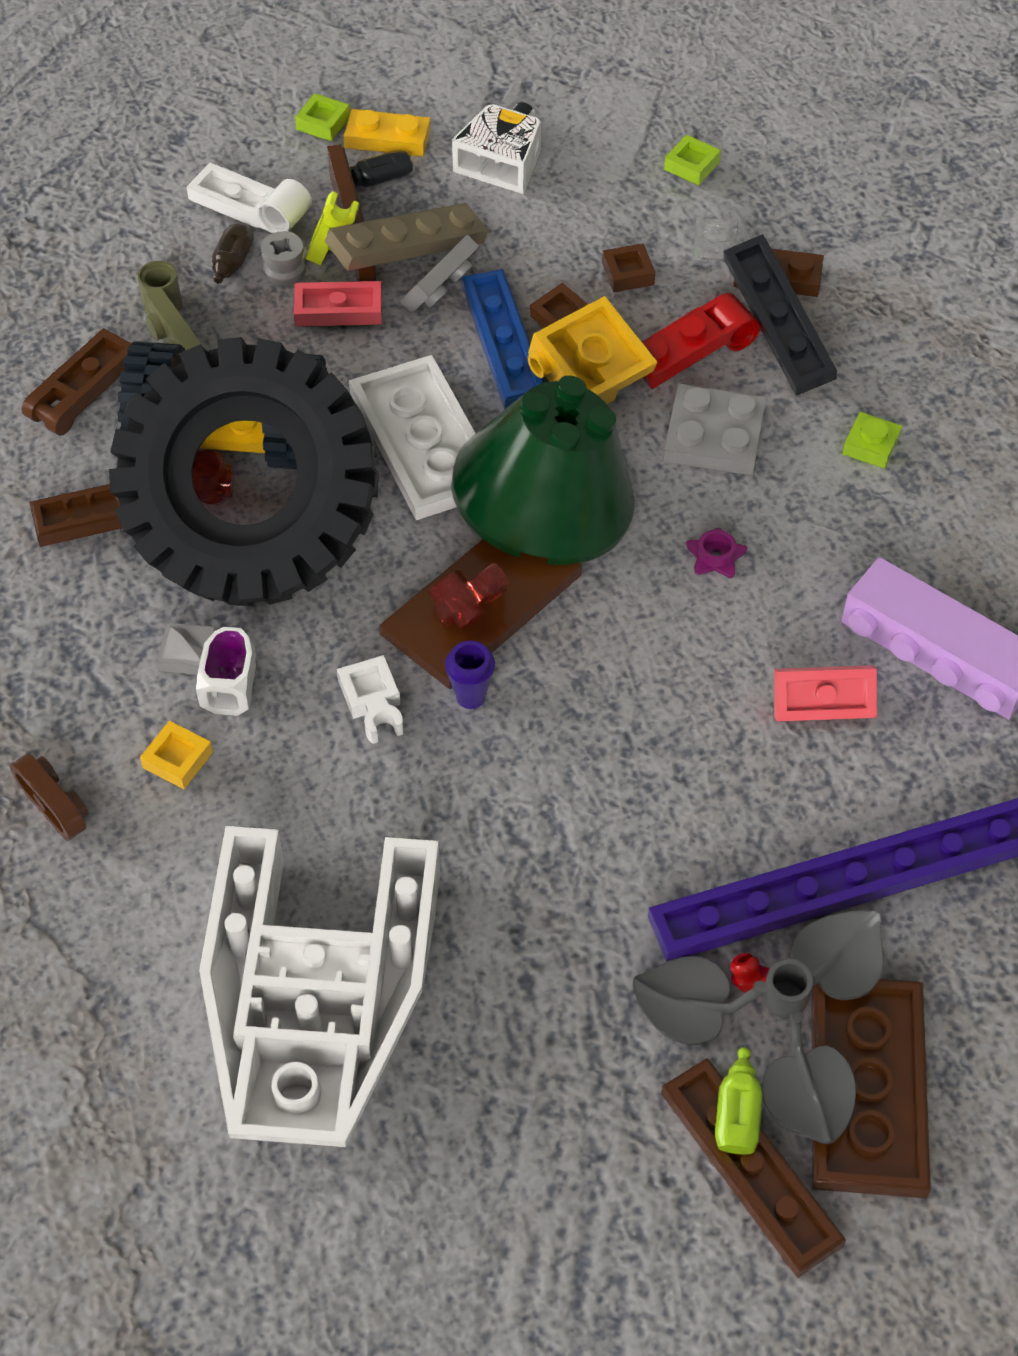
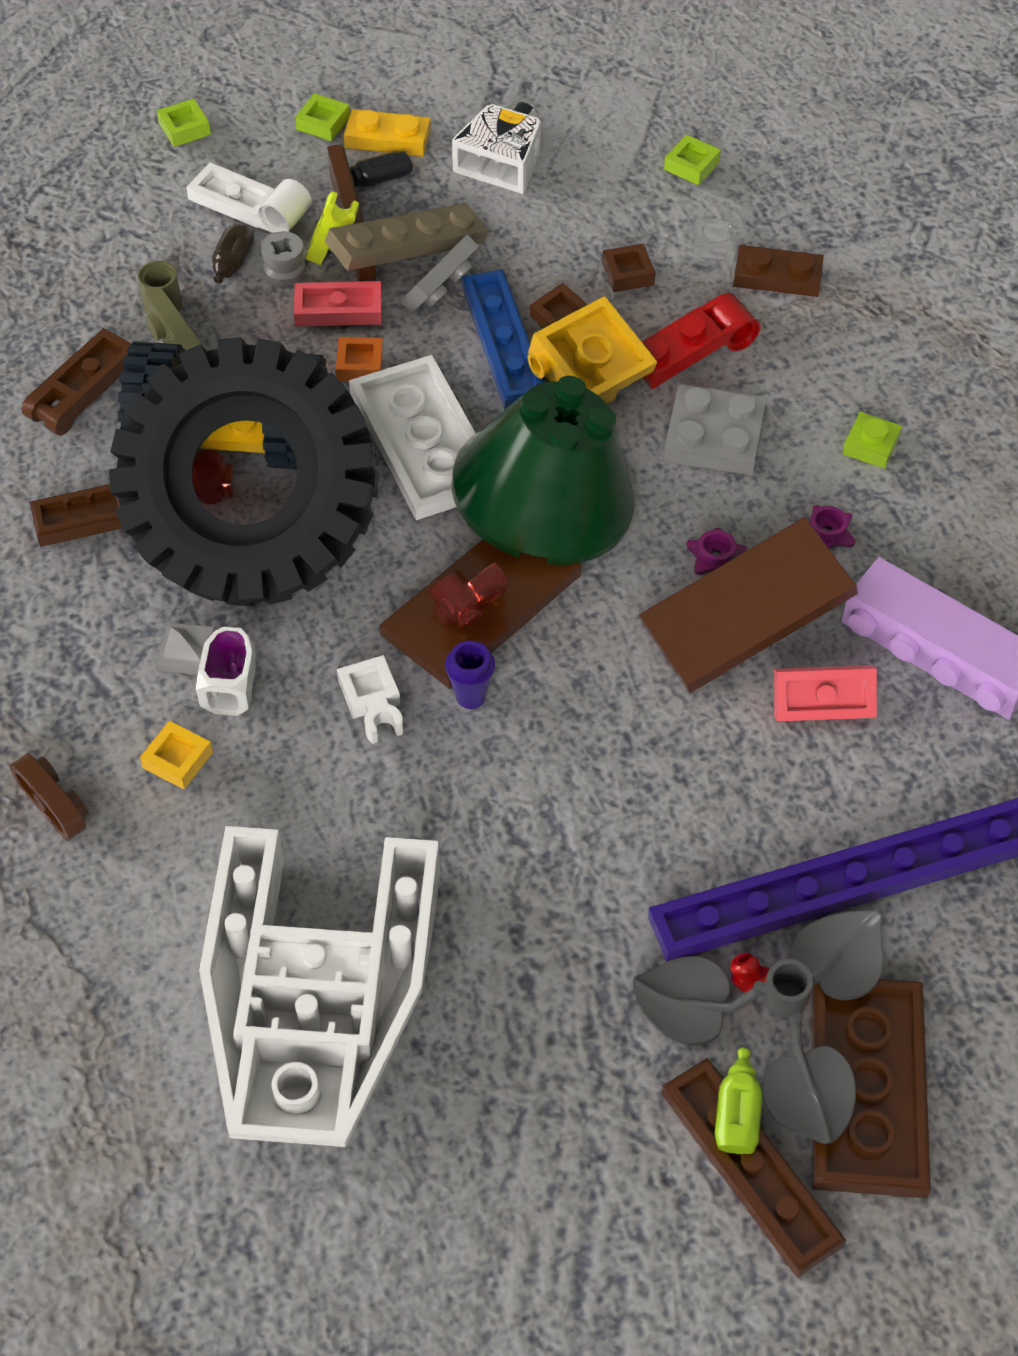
(183, 122): none -> lime plate
(358, 357): none -> orange plate
(748, 604): none -> reddish brown tile
(780, 315): black plate -> none
(837, 521): none -> magenta plate

